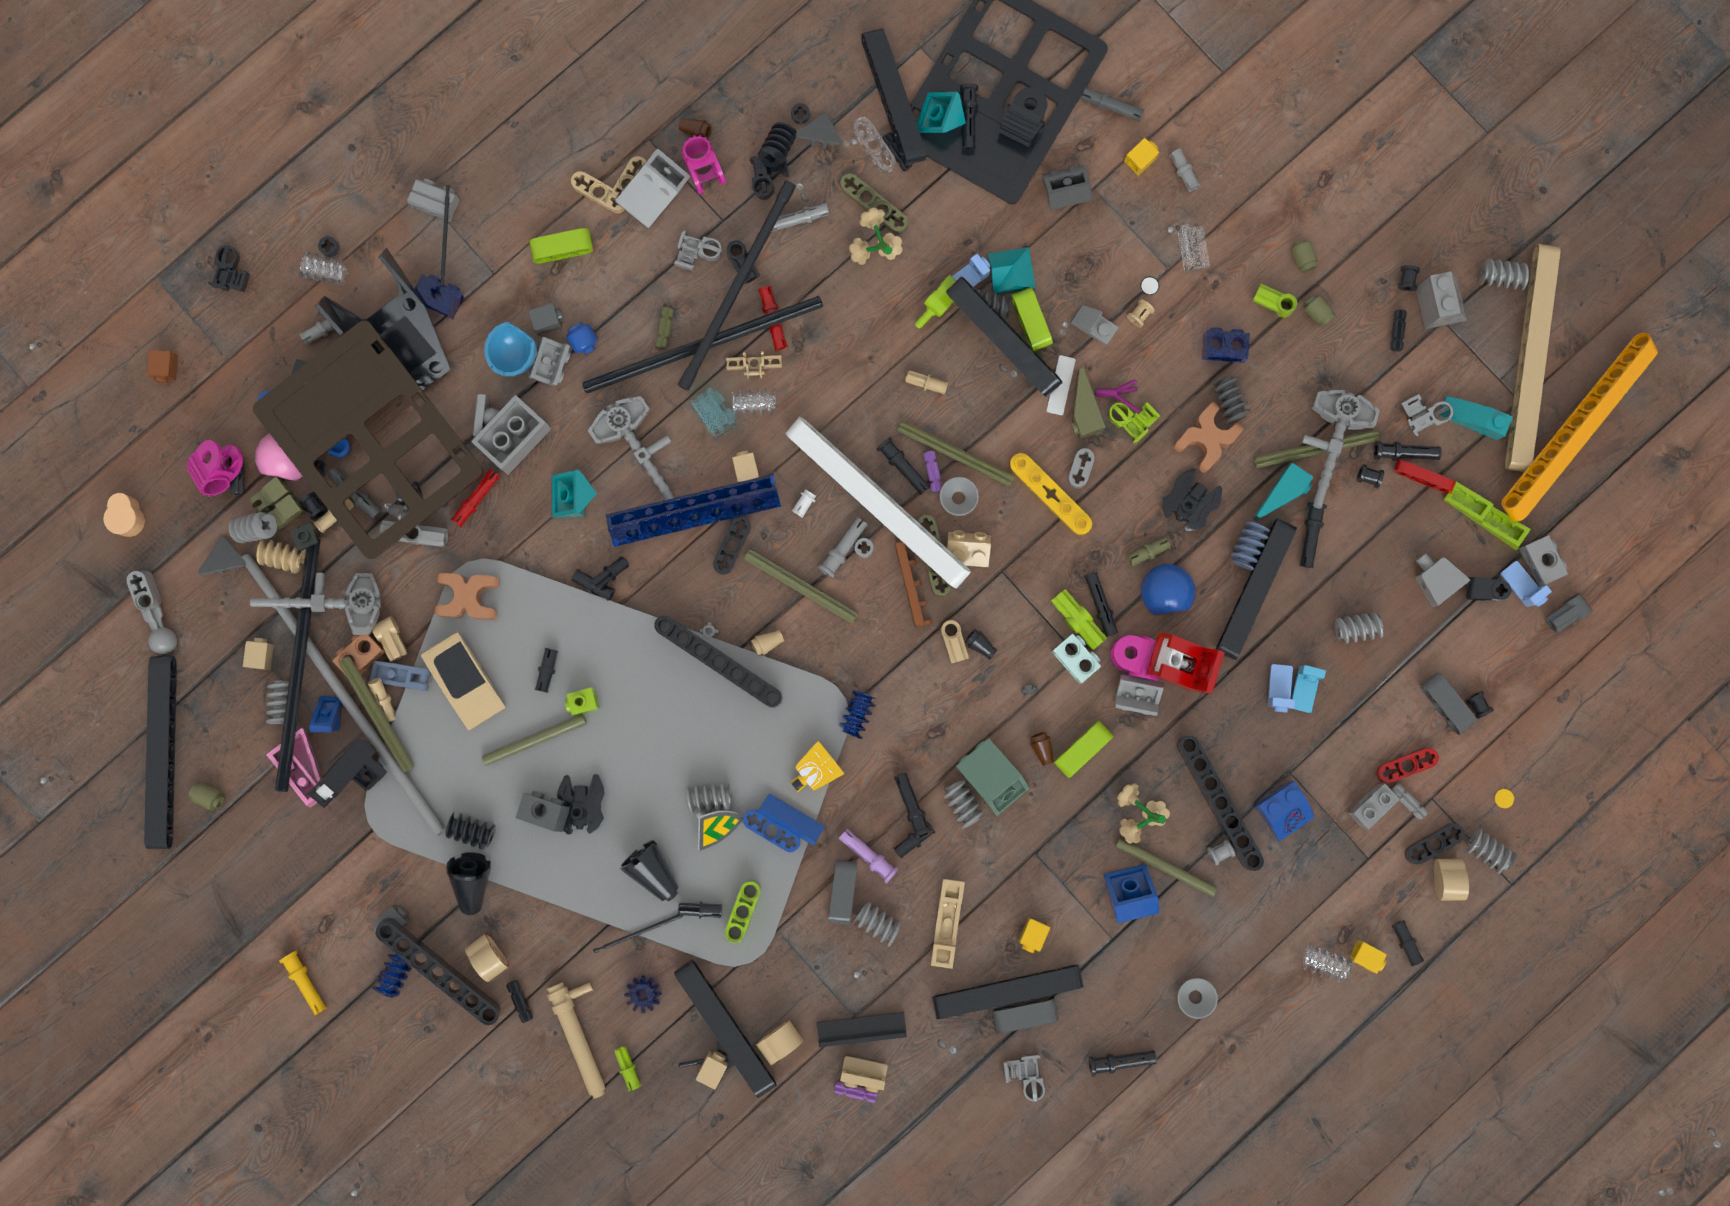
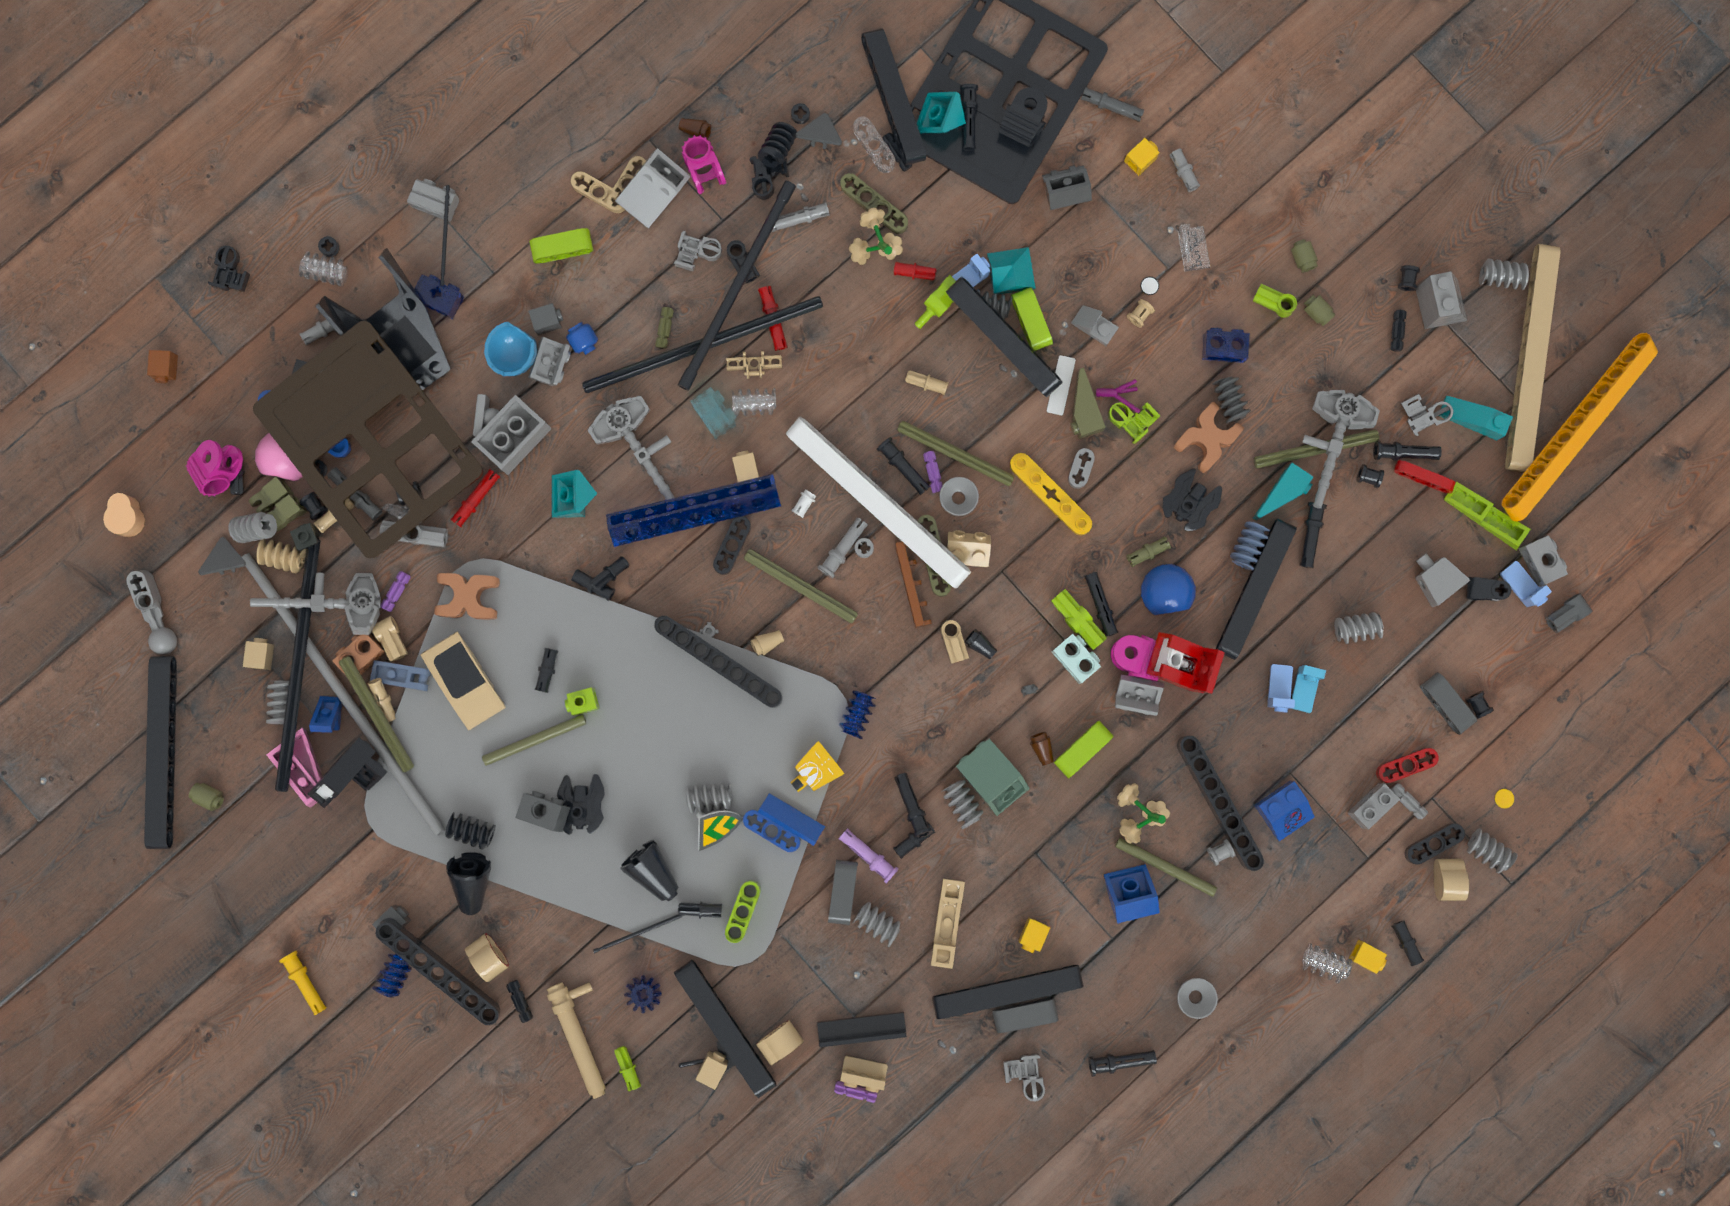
(395, 591): none -> medium lavender axle
(914, 271): none -> red axle

